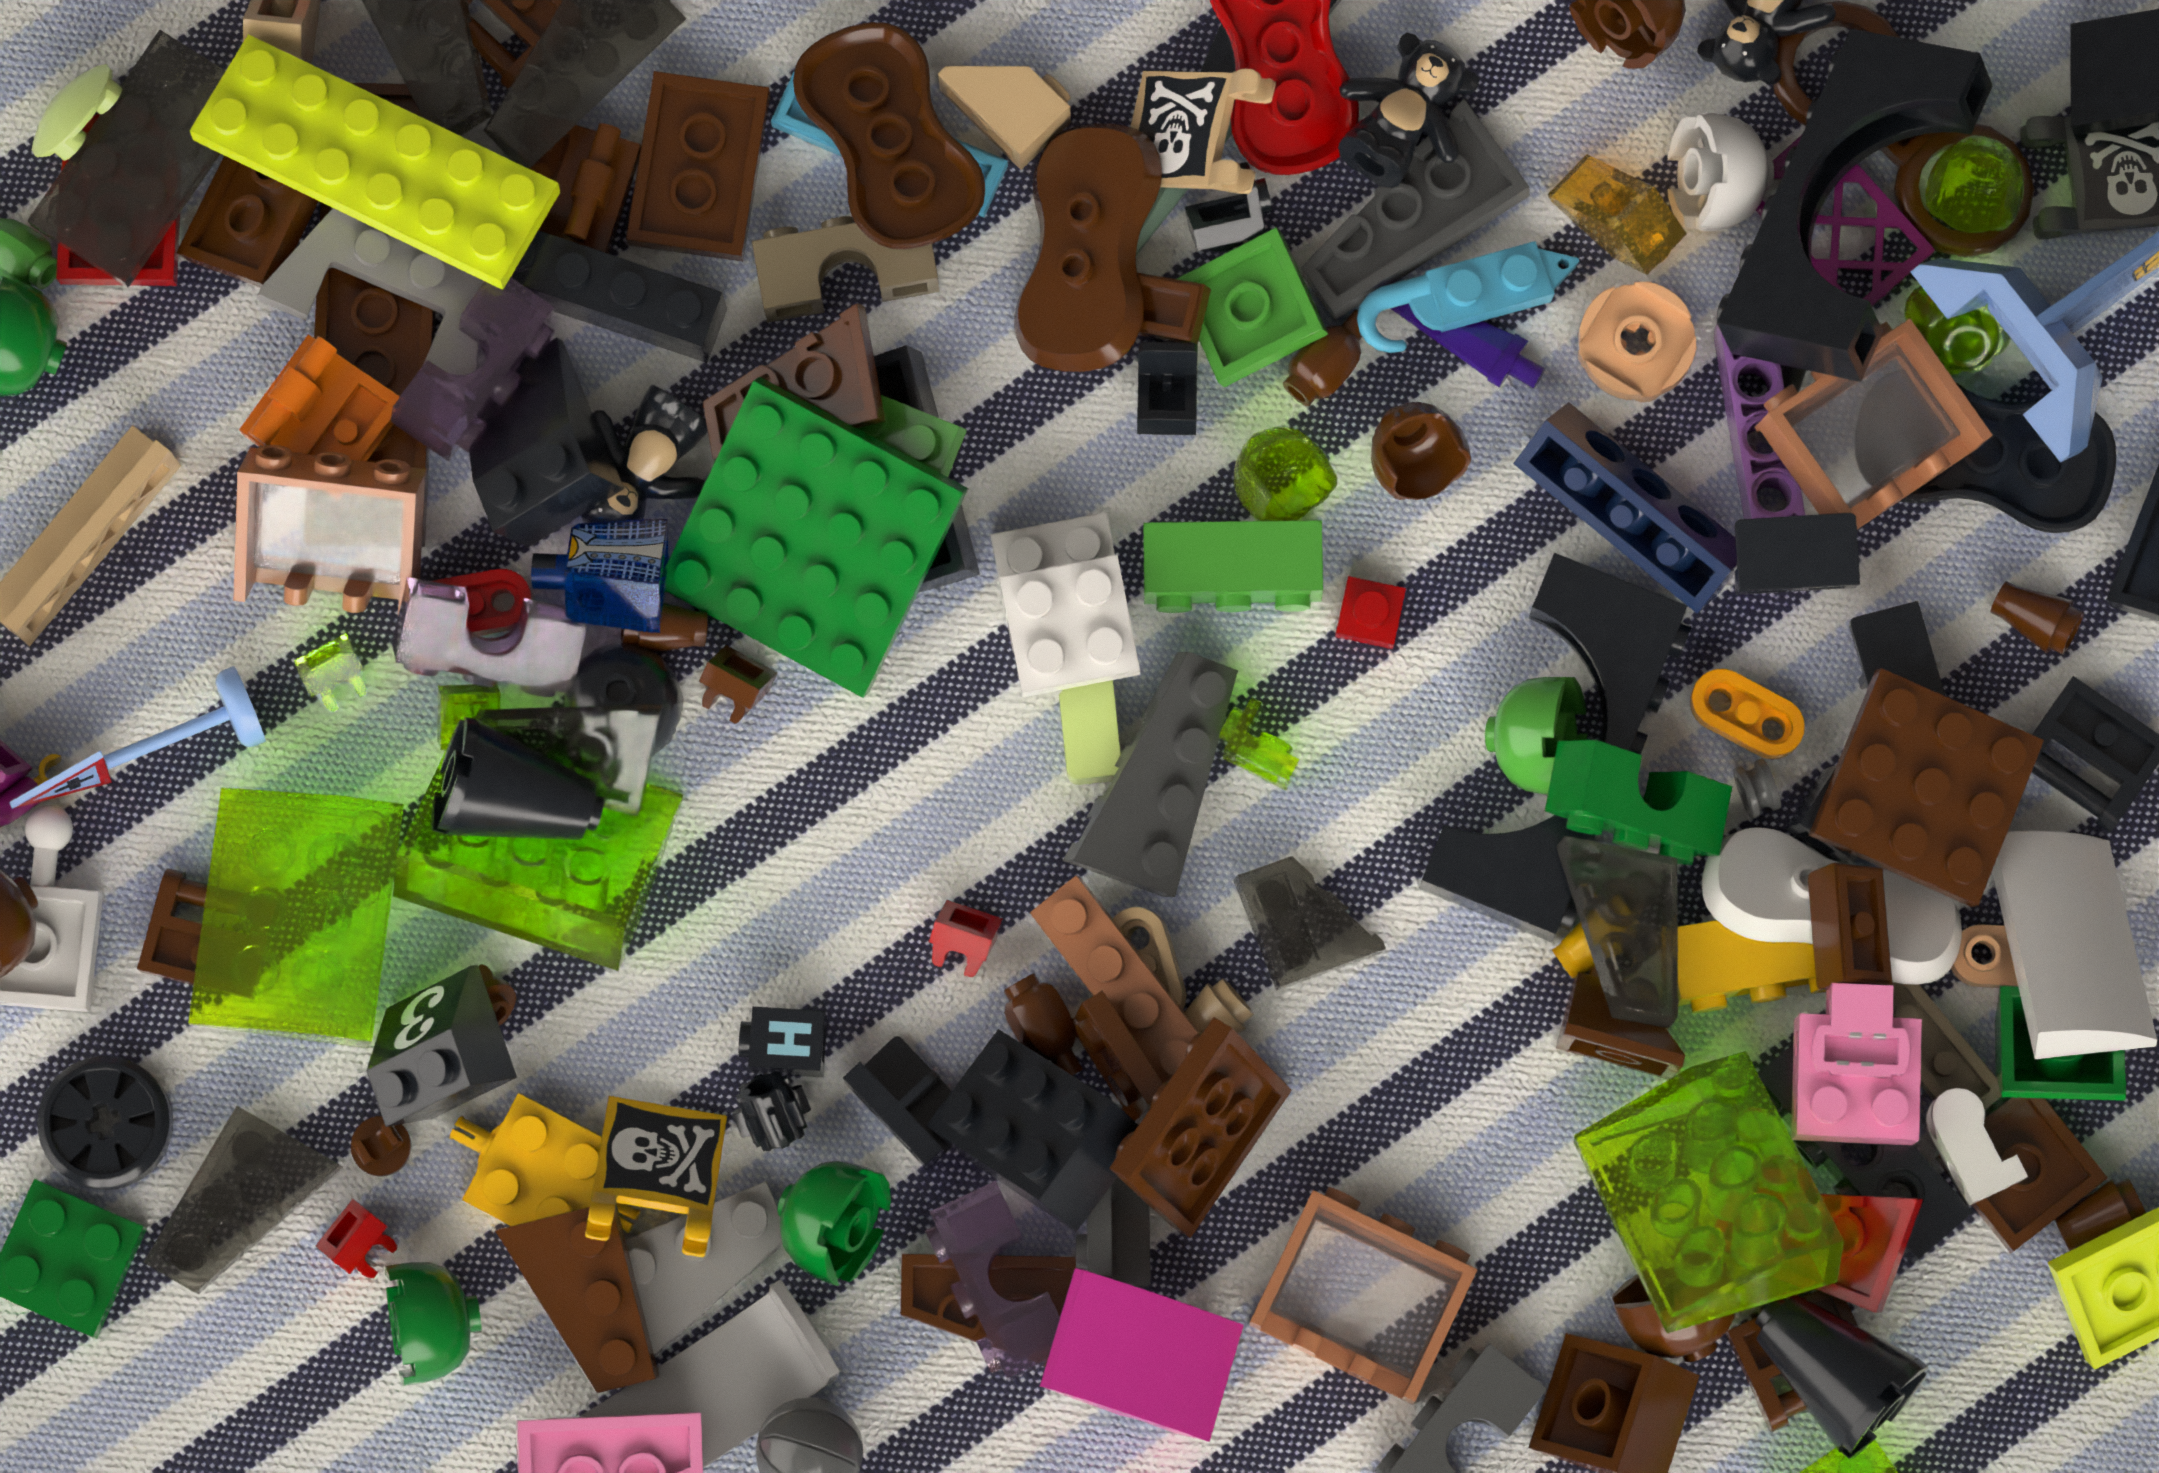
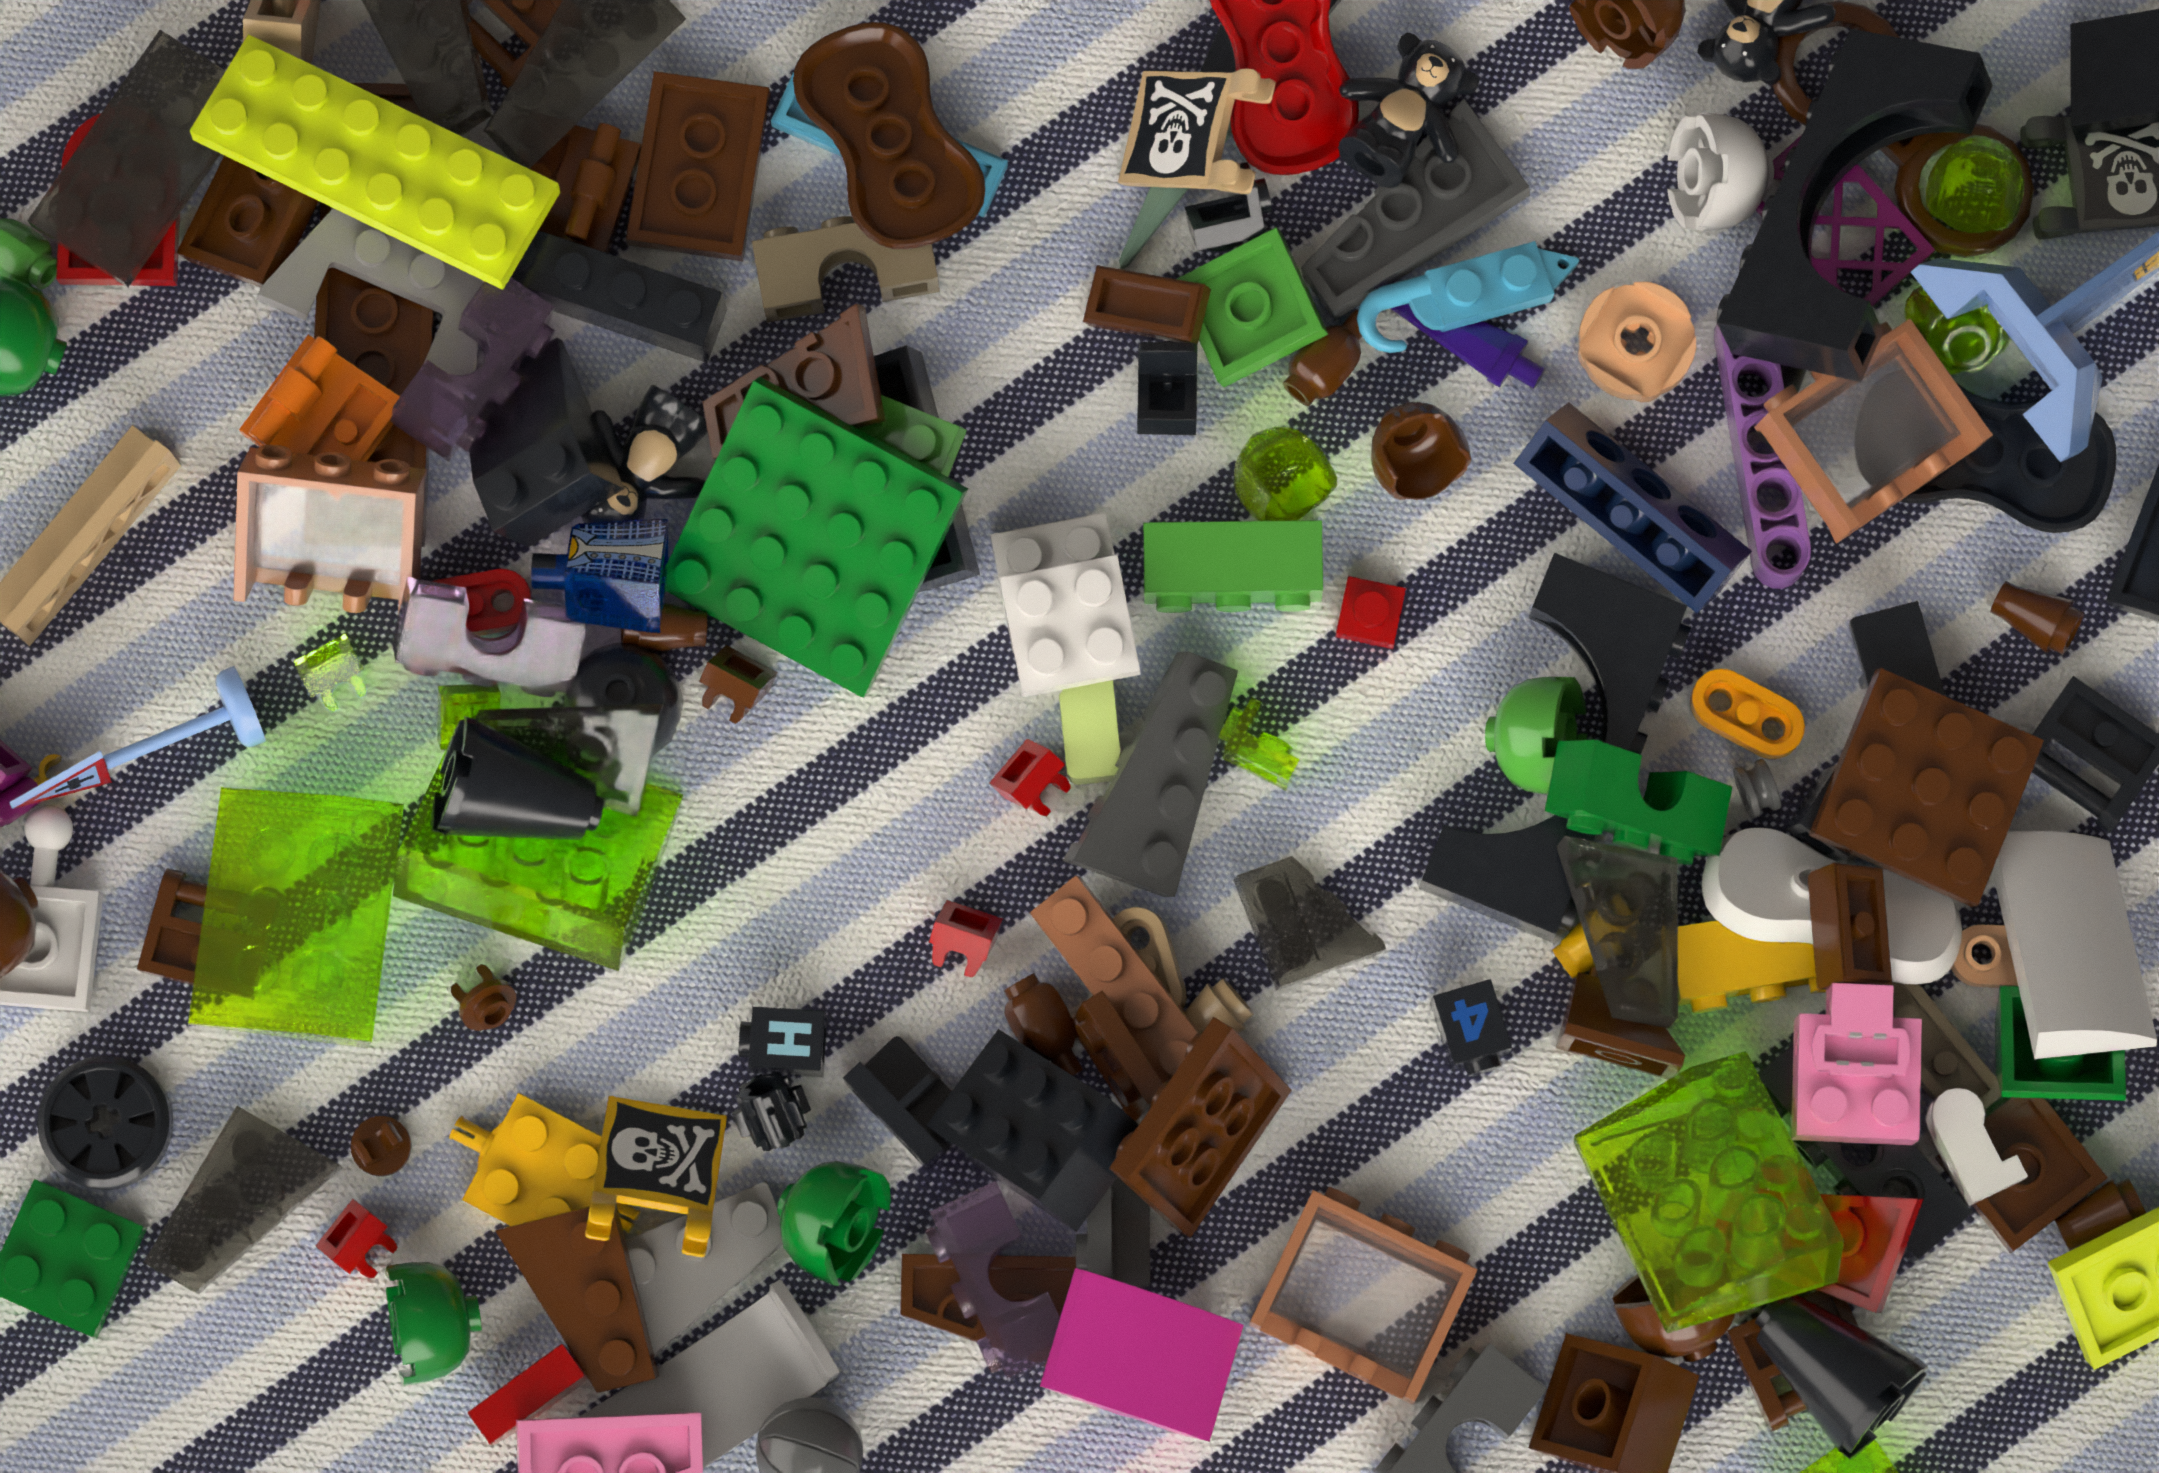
(72, 109): yellowish green dish -> none
(438, 1050): black slope -> none
(528, 1394): none -> red piece
(1009, 106): tan slope -> none
(1028, 775): none -> red tile
(1085, 287): reddish brown plate -> none
(1471, 1028): none -> black brick
(1618, 213): clear yellow slope -> none
(1796, 553): black panel -> none

